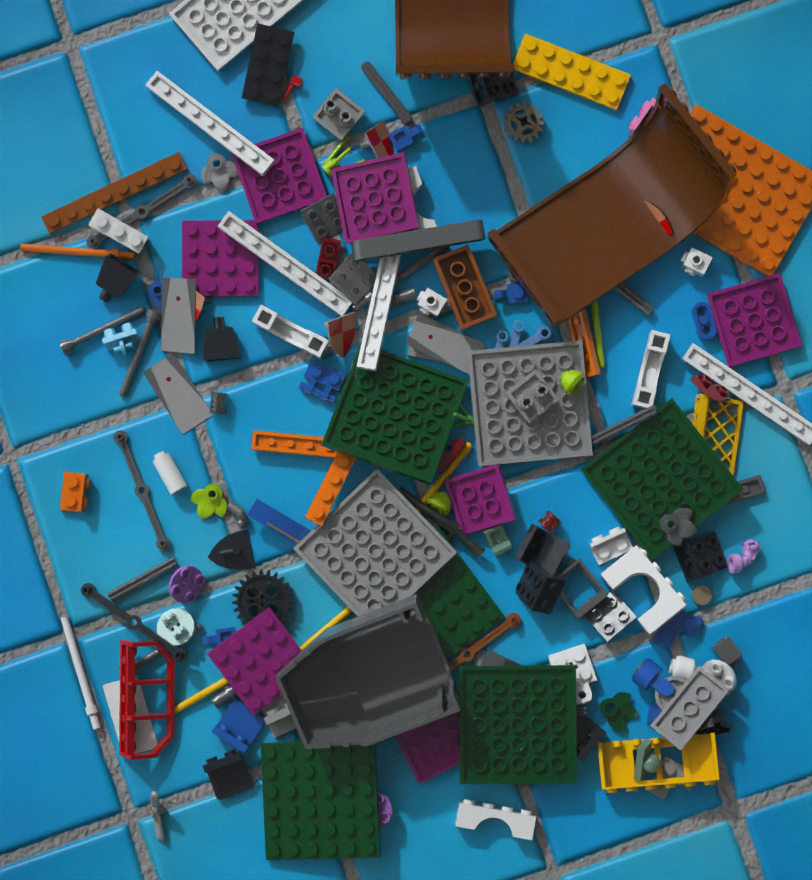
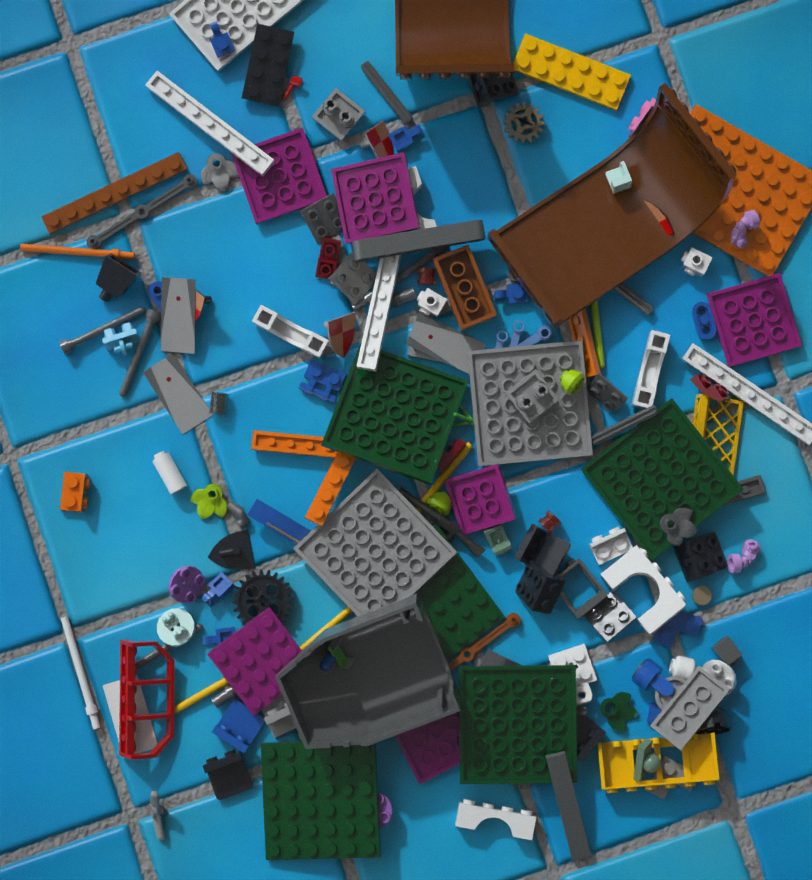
(118, 231): white arch -> none
(121, 437): dark grey piece -> none
(142, 579): dark grey axle -> none
(179, 654): black piece -> none
(218, 261): magenta plate -> none
(219, 587): none -> plate
(220, 342): black torso -> none
(221, 42): none -> blue plate
(284, 263): white plate -> none
(331, 163): lime plant -> none
(337, 654): none -> piece
(426, 276): none -> clear red wheel
(568, 805): none -> dark grey tile
(606, 393): none -> dark grey hinge
(619, 178): none -> light aqua panel
(750, 221): none -> lavender arm

